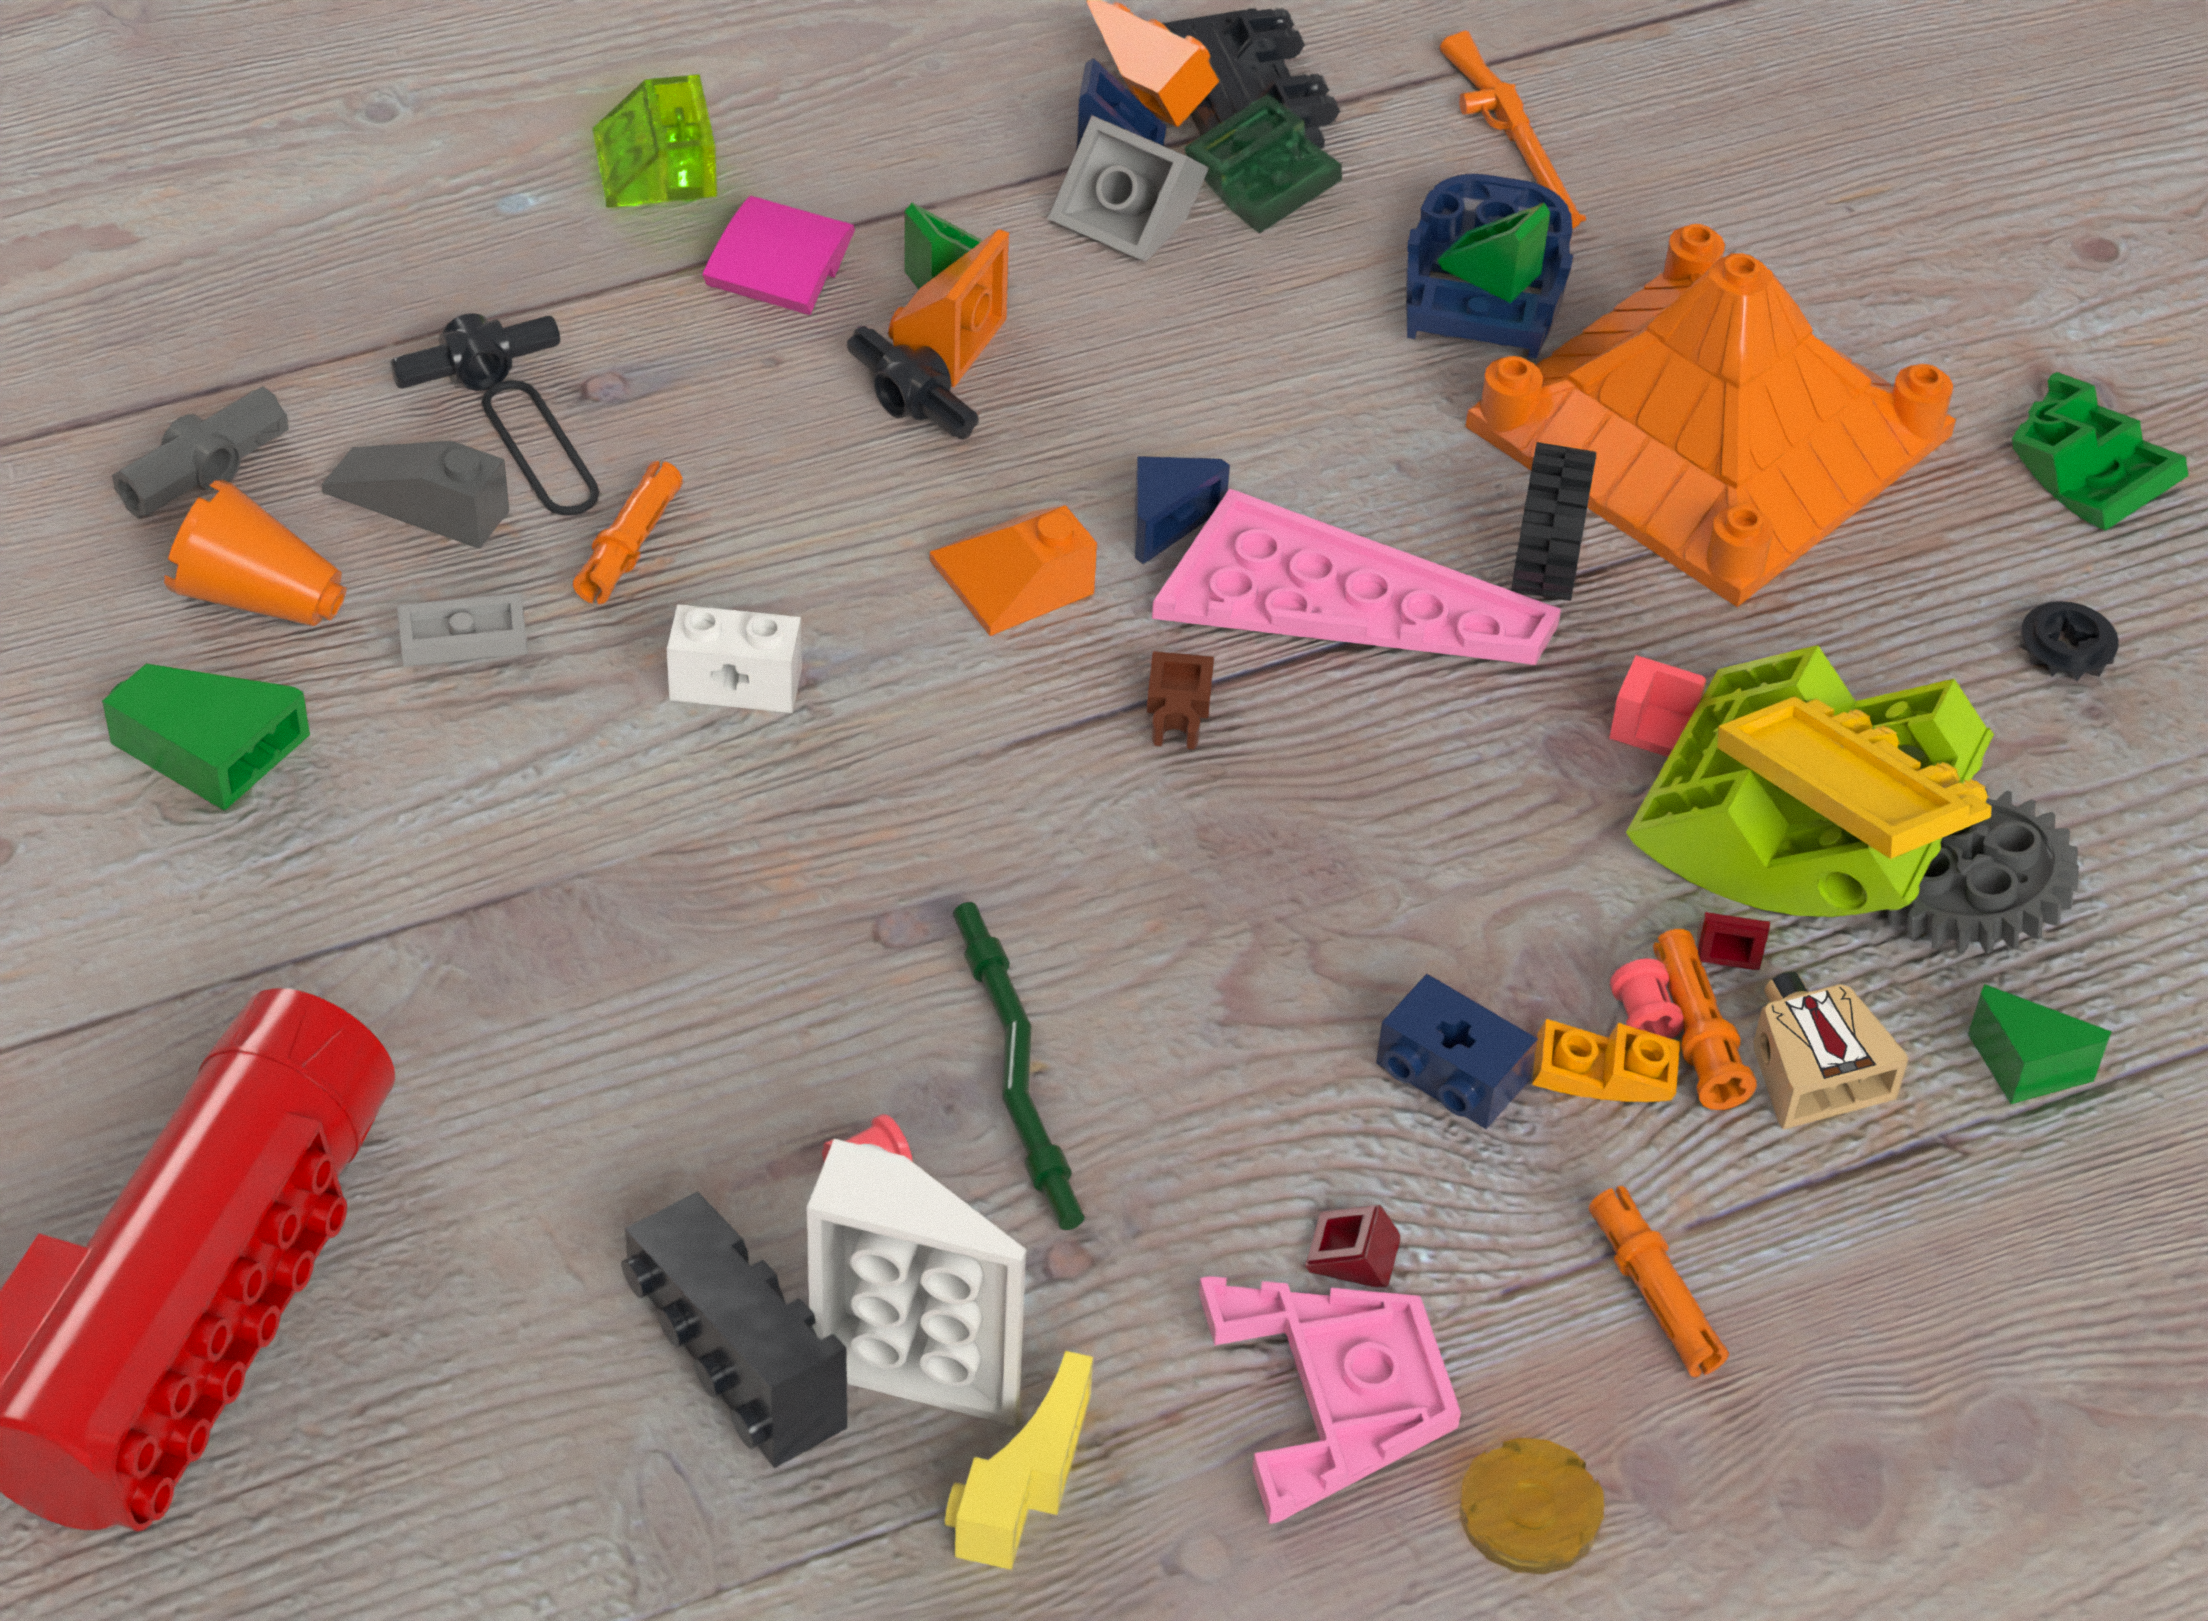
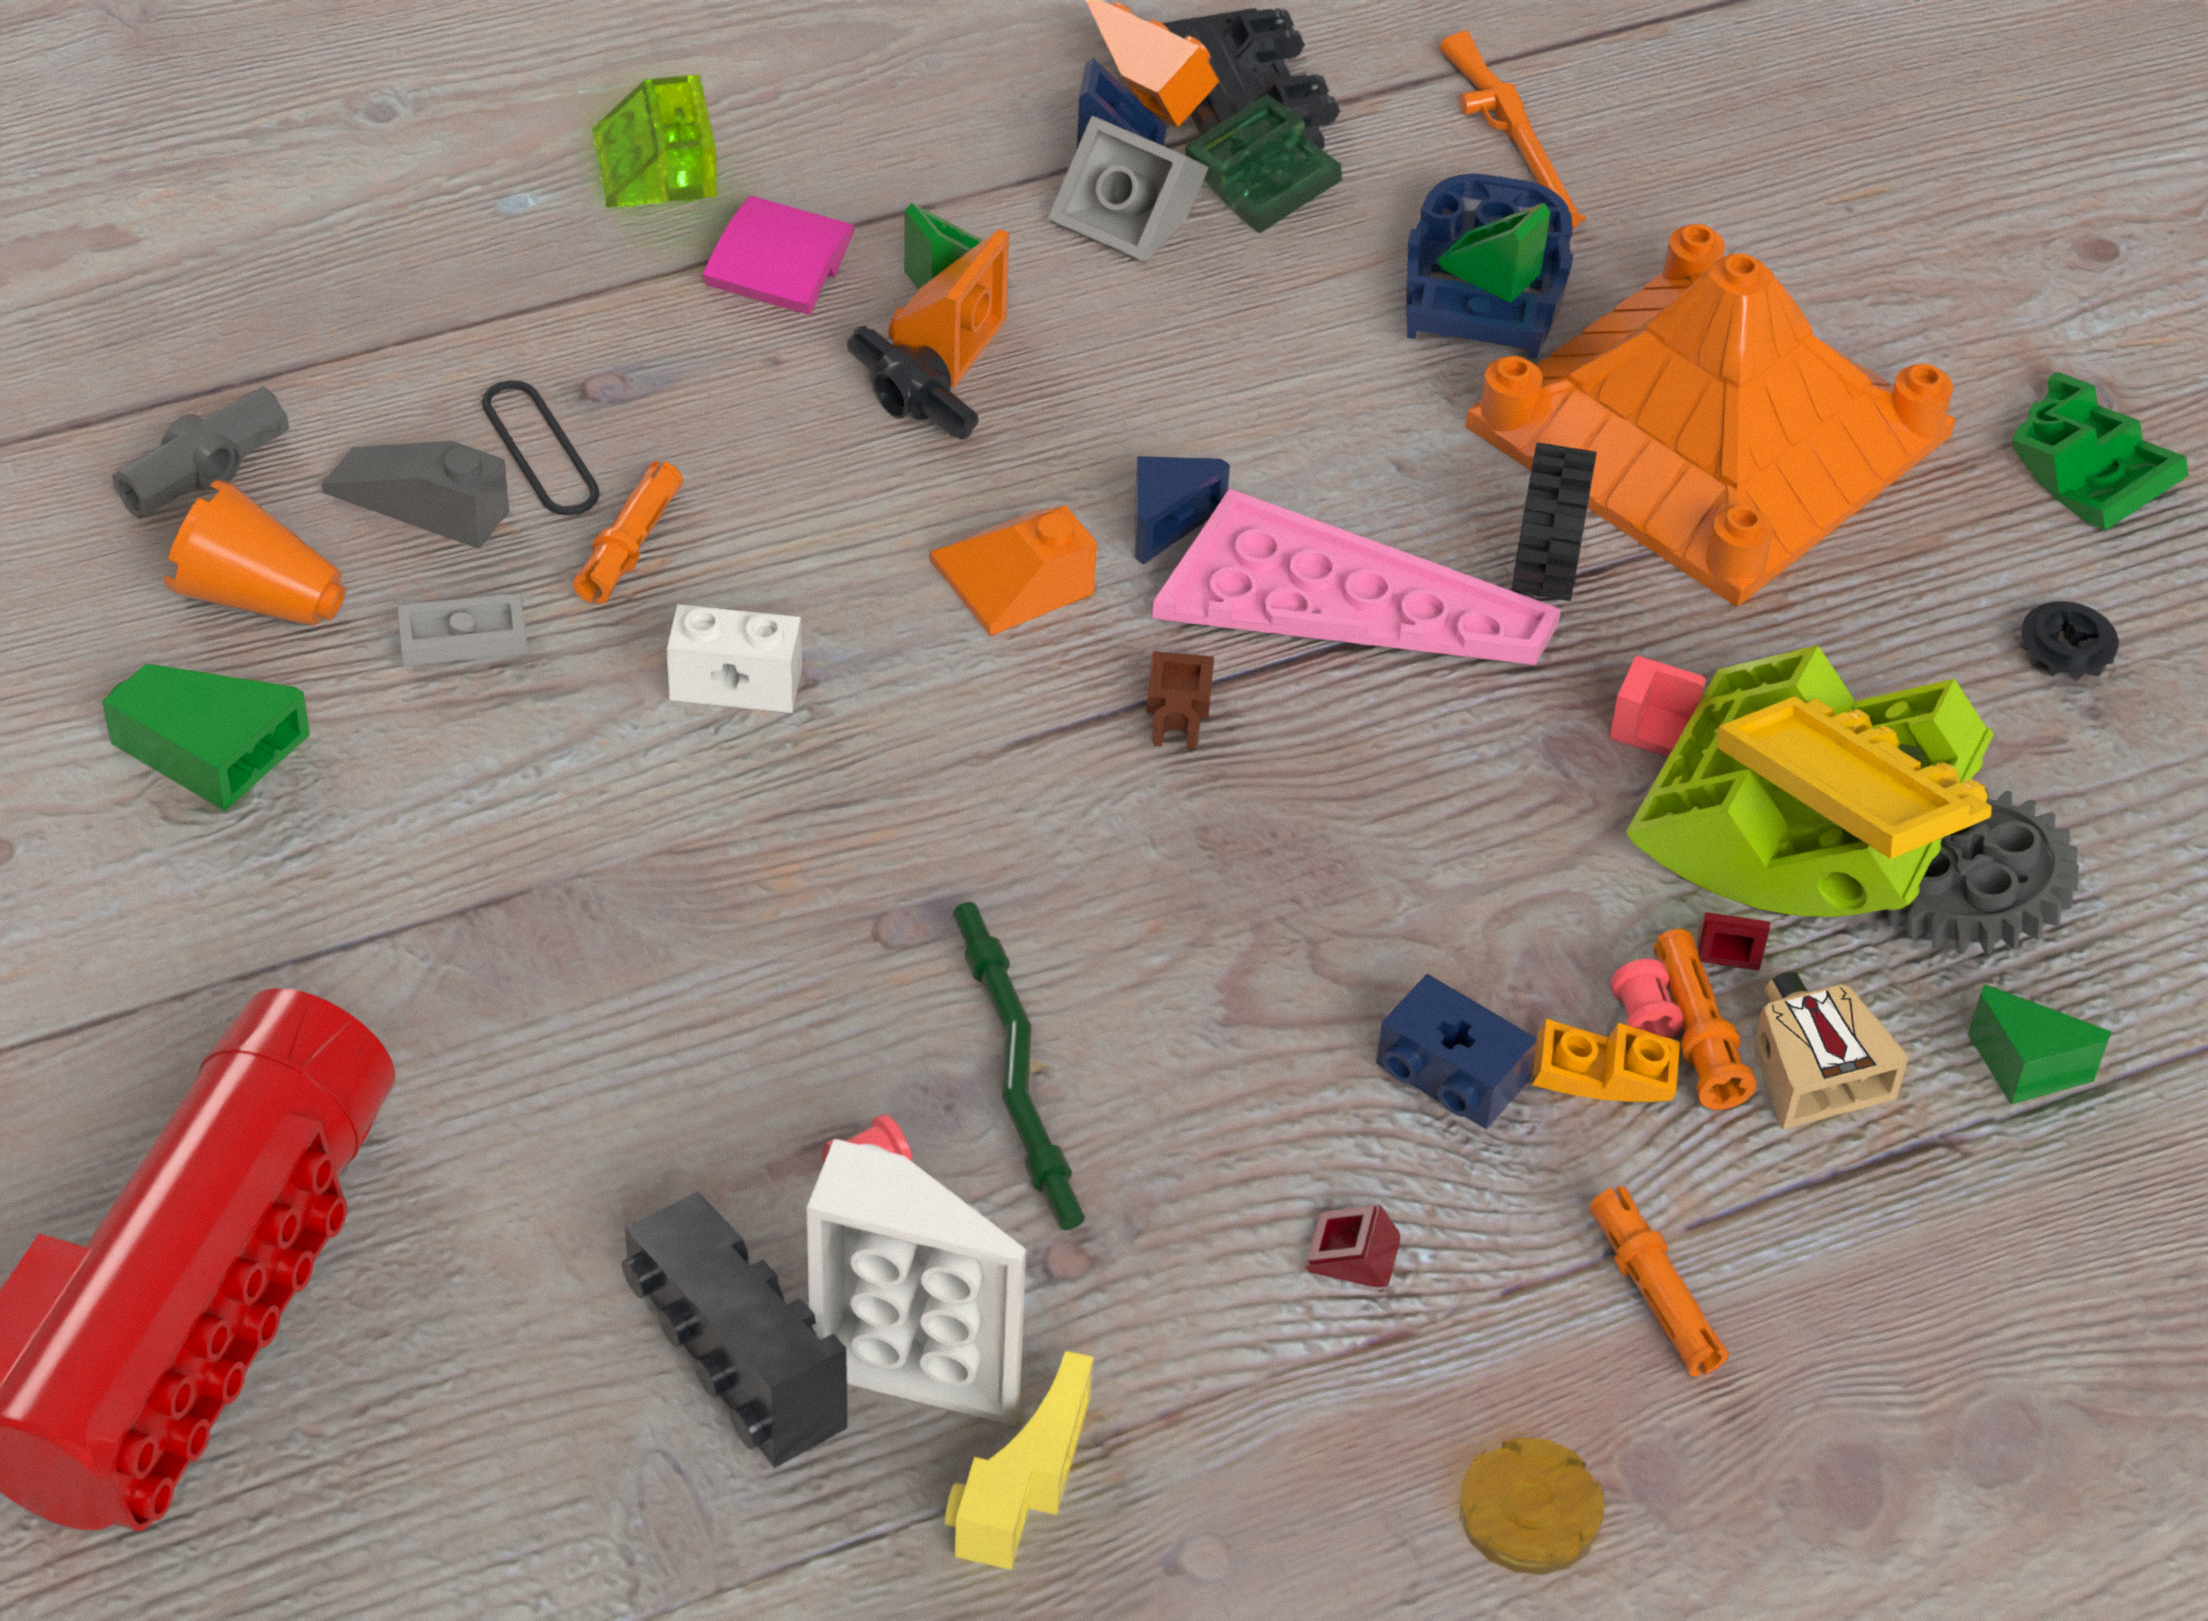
(475, 351): black axle -> none
(1365, 1374): bright pink wing -> none

